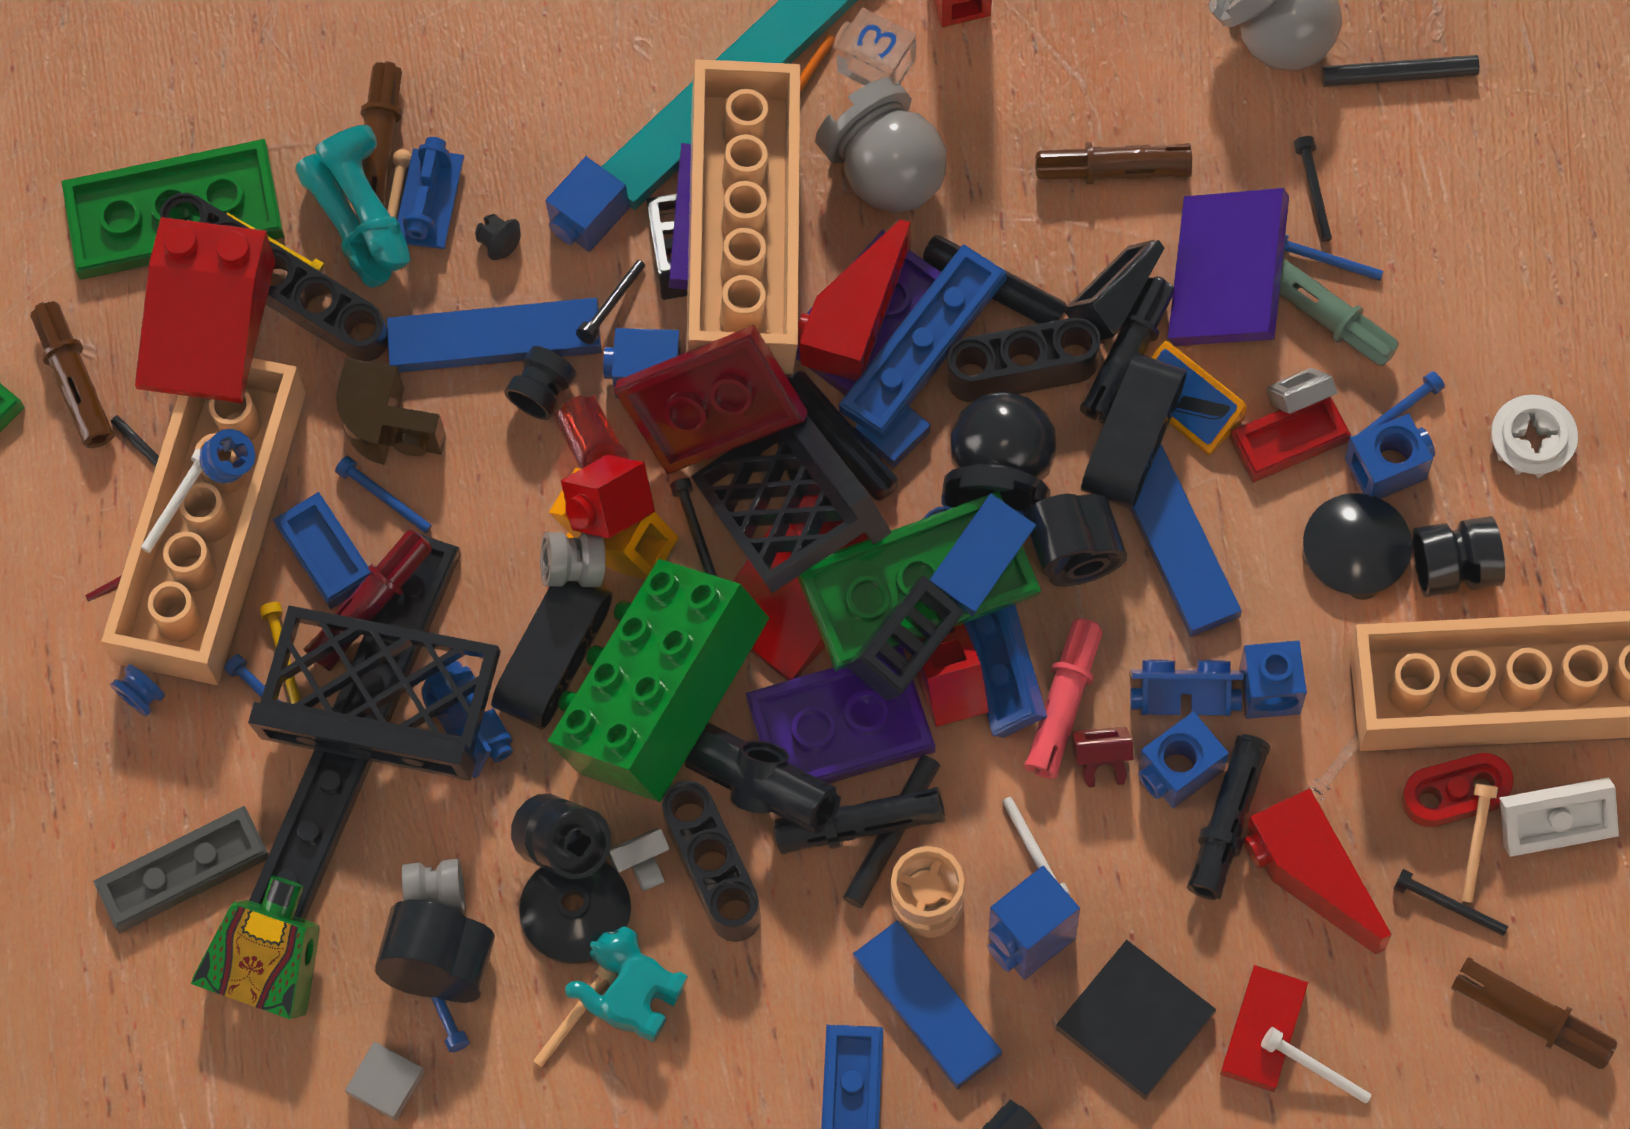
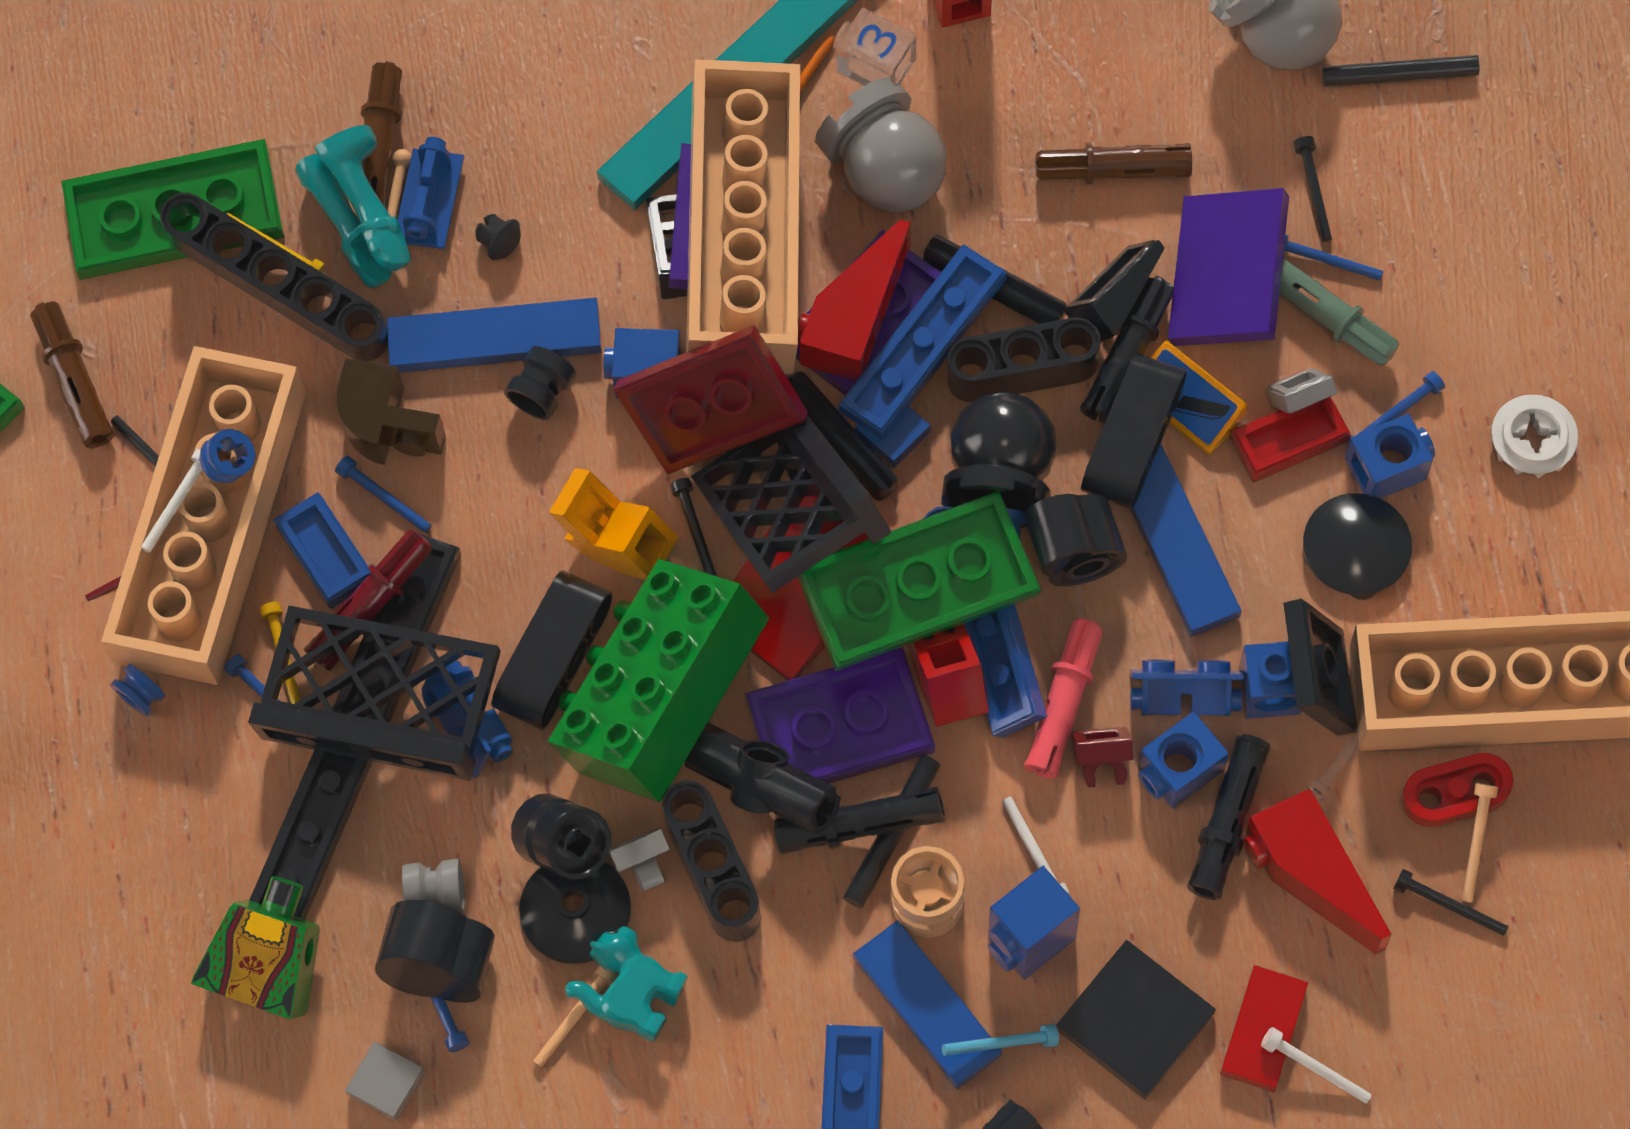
(181, 869): dark grey tile -> none
(203, 309): red slope -> none
(572, 559): light grey wheel -> none
(586, 205): blue brick -> none
(587, 431): clear red piece -> none
(588, 331): black piece -> none
(607, 496): red brick -> none
(875, 672): black slope -> none
(982, 554): blue tile -> none
(1047, 1036): none -> medium azure piece
(1320, 667): none -> black tile
(1464, 555): black wheel -> none
(1536, 1014): reddish brown axle -> none
(1559, 816): white plate -> none

